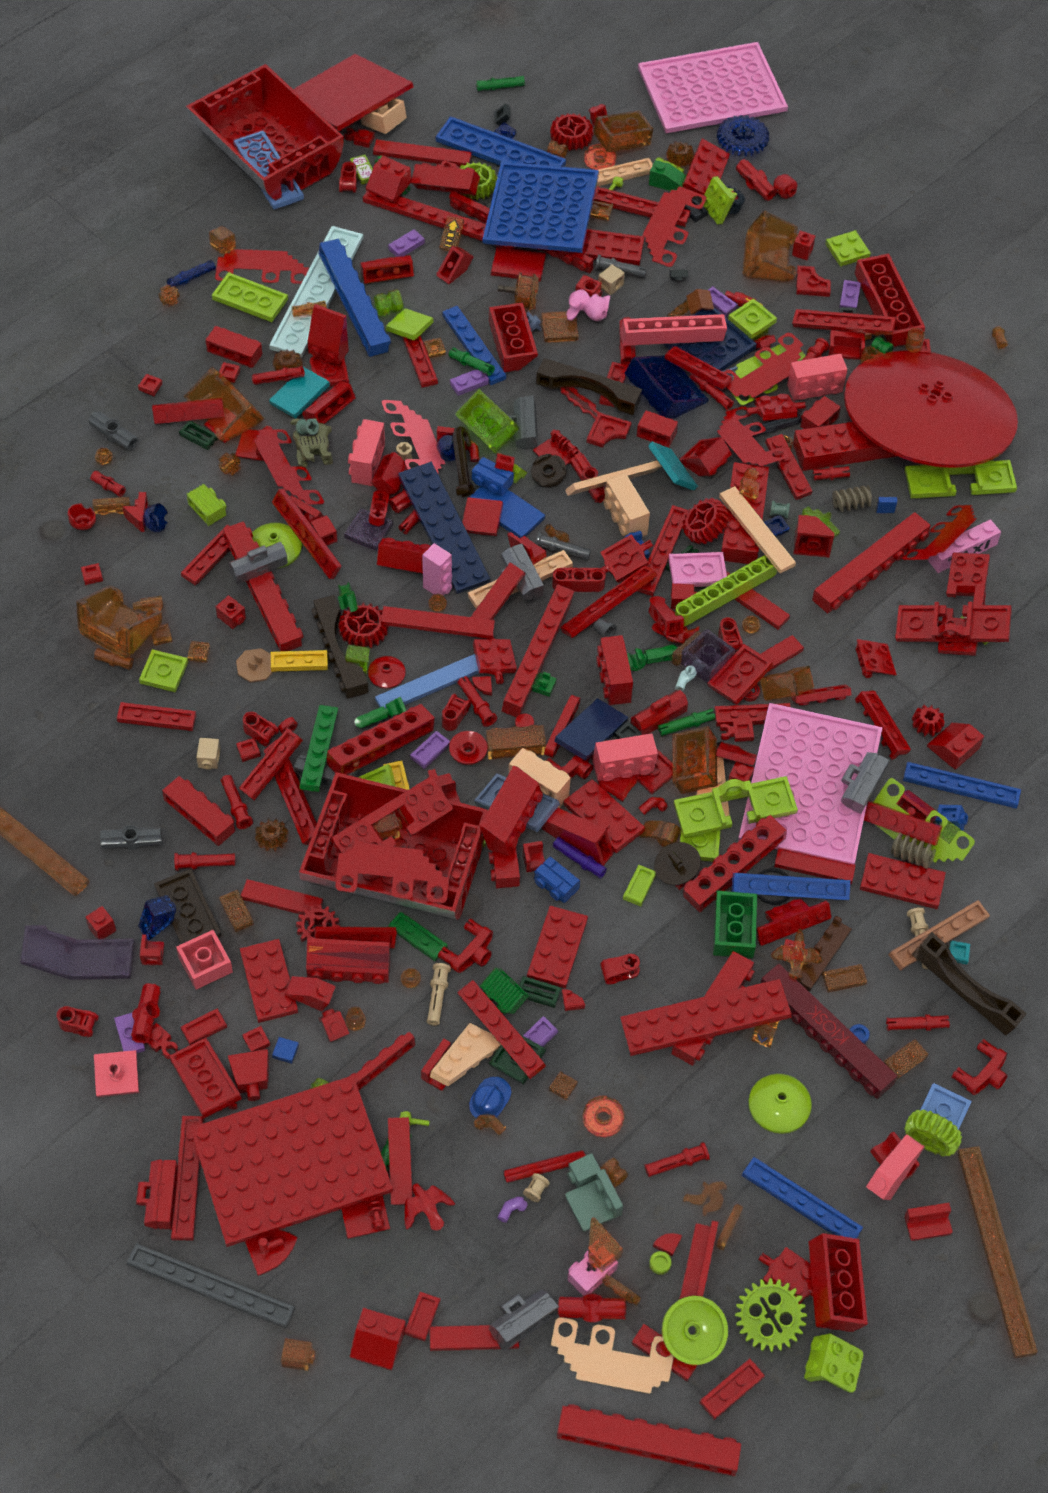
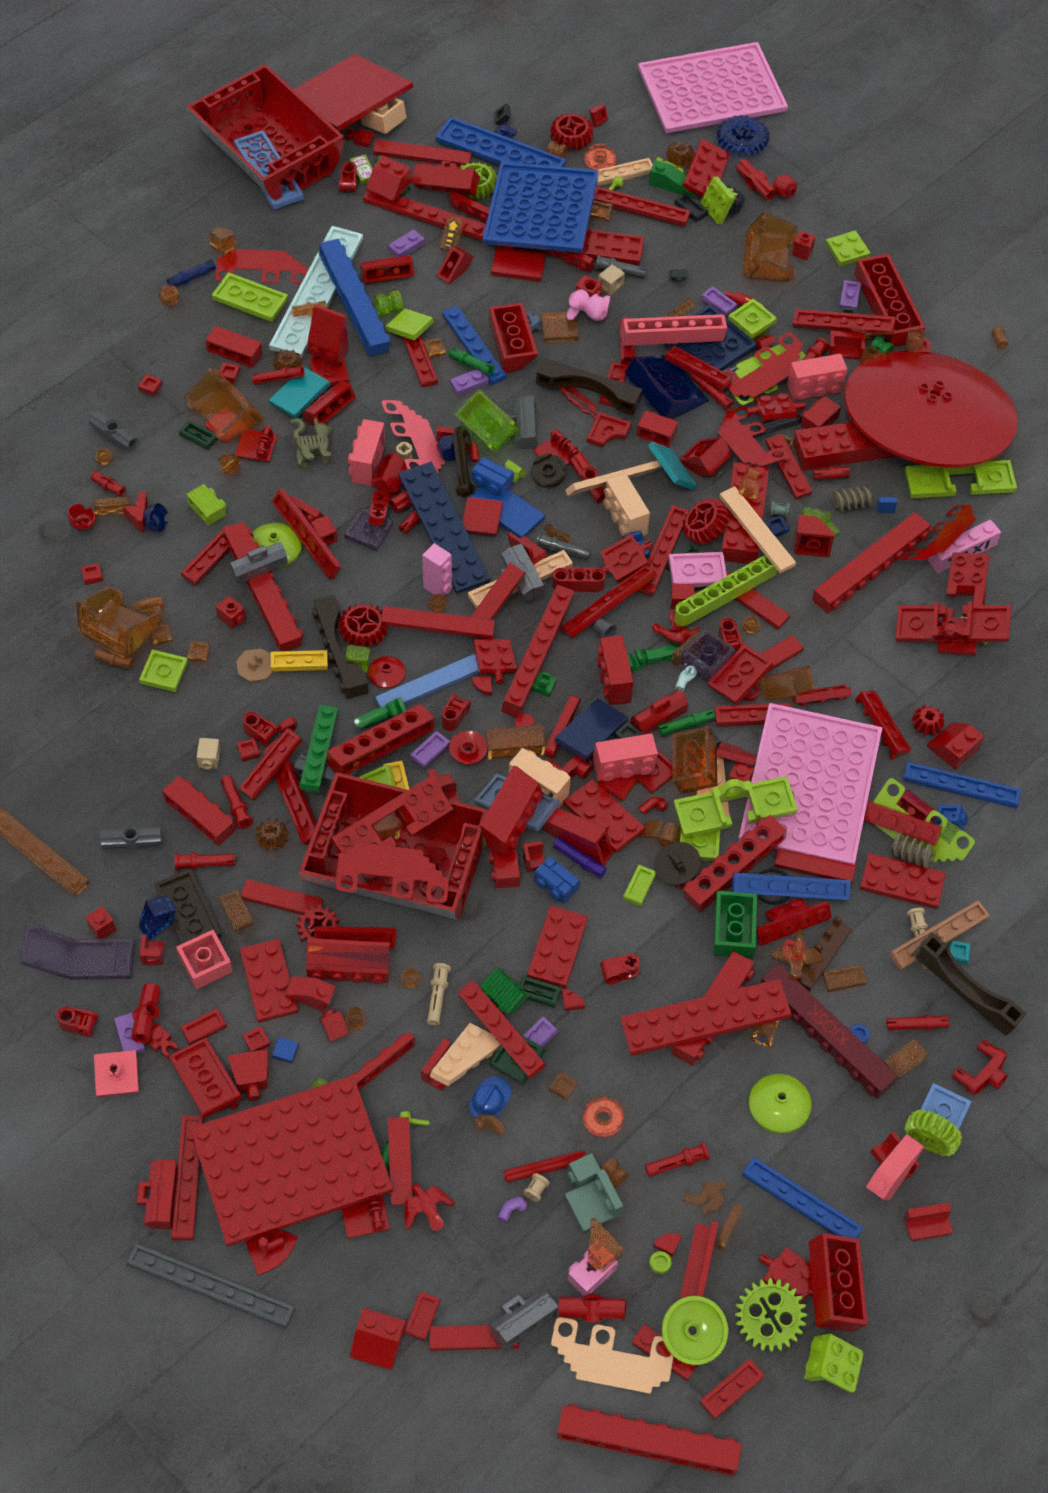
(156, 716): red plate -> none
(188, 410): red plate -> none
(279, 466): red piece -> none
(297, 1354): clear orange brick -> none
(307, 427): sand green bush -> none
(347, 598): green piece -> none
(401, 554): red brick -> none
(417, 936): green tile -> none
(475, 952): red connector -> none
(481, 707): red pin -> none
(493, 84): green pin -> none
(504, 462): red tile -> none
(524, 290): clear orange wheel -> none
(621, 1290): clear orange tile -> none
(623, 131): clear orange brick -> none
(663, 222): red piece -> none
(664, 617): red leg -> none
(700, 300): dark orange panel -> none
(739, 730): red plate -> none
(811, 283): red tile -> none
(868, 777): flat silver piece -> none
(874, 658): red hinge -> none
(997, 1253): clear orange plate -> none

